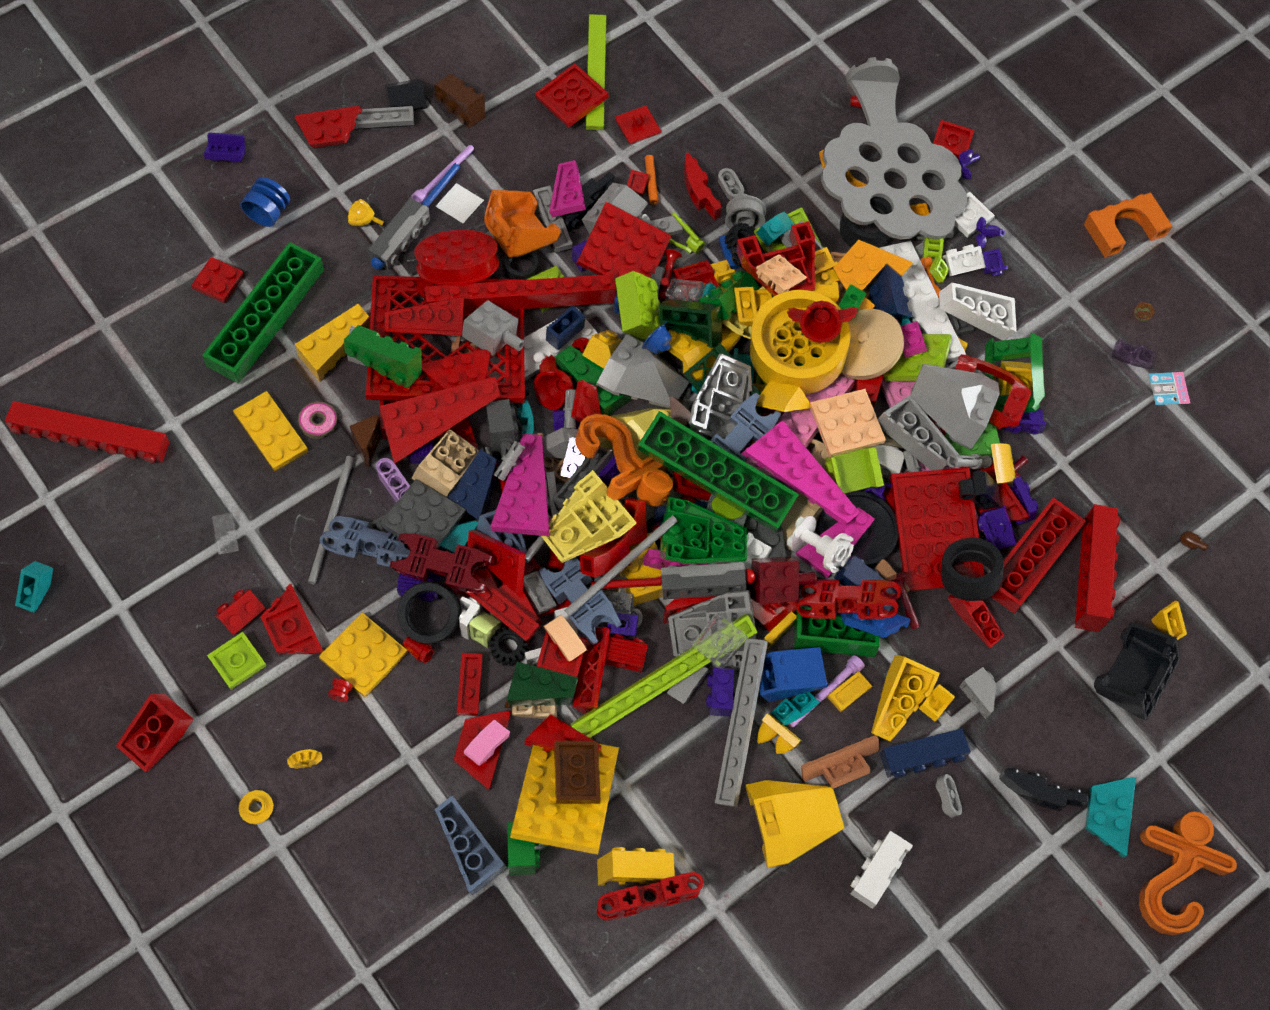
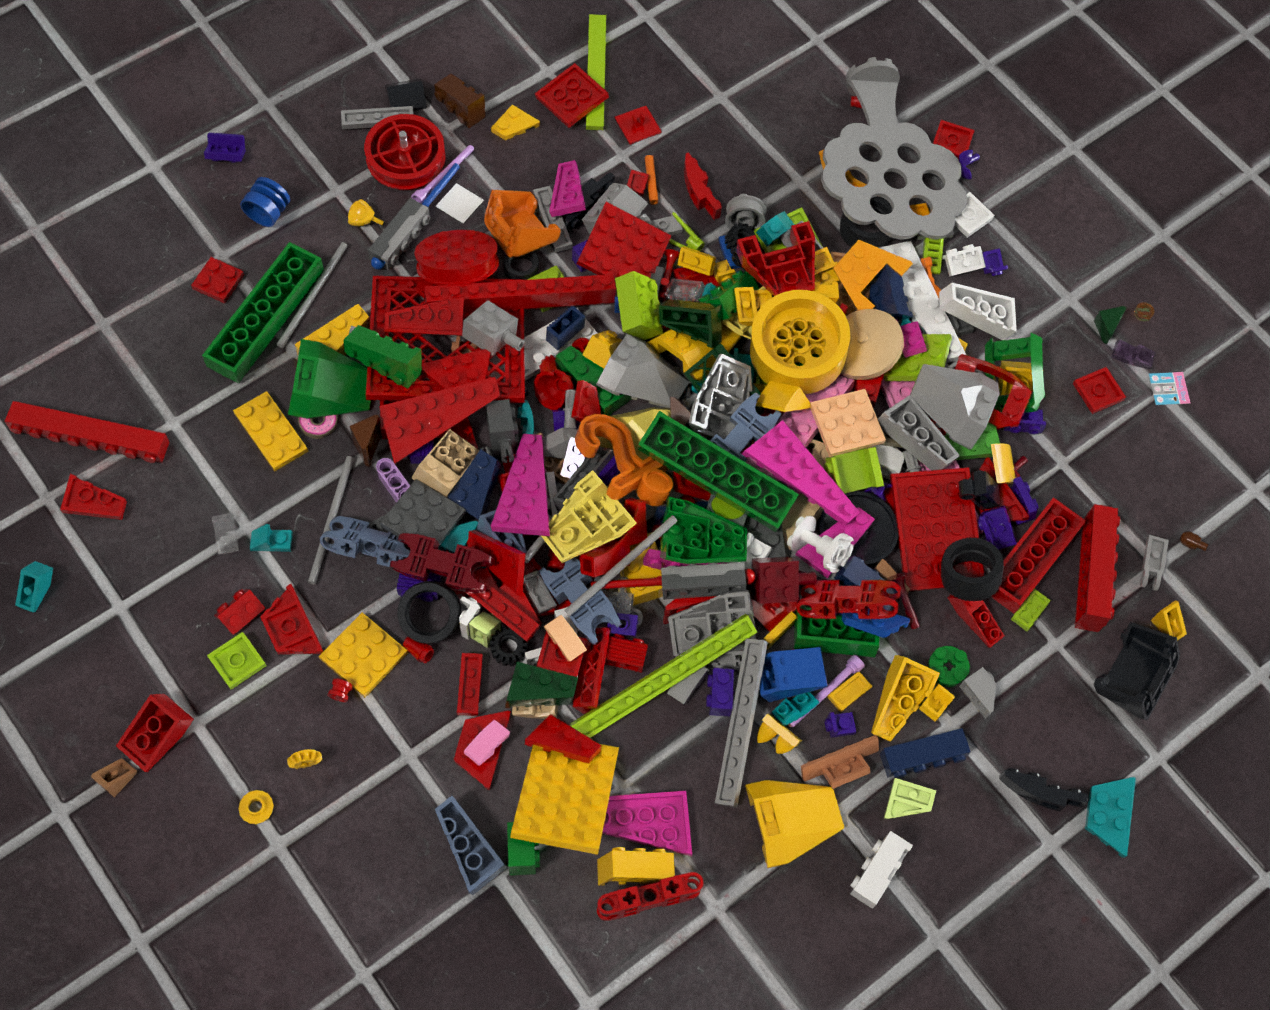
(88, 500): none -> red wing
(114, 776): none -> medium nougat slope
(271, 540): none -> teal slope
(312, 295): none -> light grey piece
(327, 383): none -> green wedge
(328, 126): red wing -> none
(404, 151): none -> red wheel
(509, 461): light grey pin -> none
(513, 123): none -> yellow wing
(577, 772): reddish brown plate -> none
(651, 820): none -> dark pink wing
(658, 340): blue piece -> none
(696, 261): none -> yellow tile
(719, 640): clear slope -> none
(731, 186): light grey plate -> none
(779, 274): light nougat hinge -> none
(821, 320): red helmet -> none
(840, 724): none -> dark purple bracket
(852, 298): green plate -> none
(908, 799): none -> yellowish green wing
(939, 269): lime tile -> none
(948, 792): light grey plate -> none
(957, 658): none -> green plate
(973, 461): light grey pin -> none
(989, 231): dark purple plant -> none
(1030, 610): none -> lime plate
(1099, 390): none -> red plate
(1107, 321): none -> dark green slope
(1141, 209): orange arch -> none
(1154, 561): none -> light grey hinge
(1189, 855): orange piece -> none

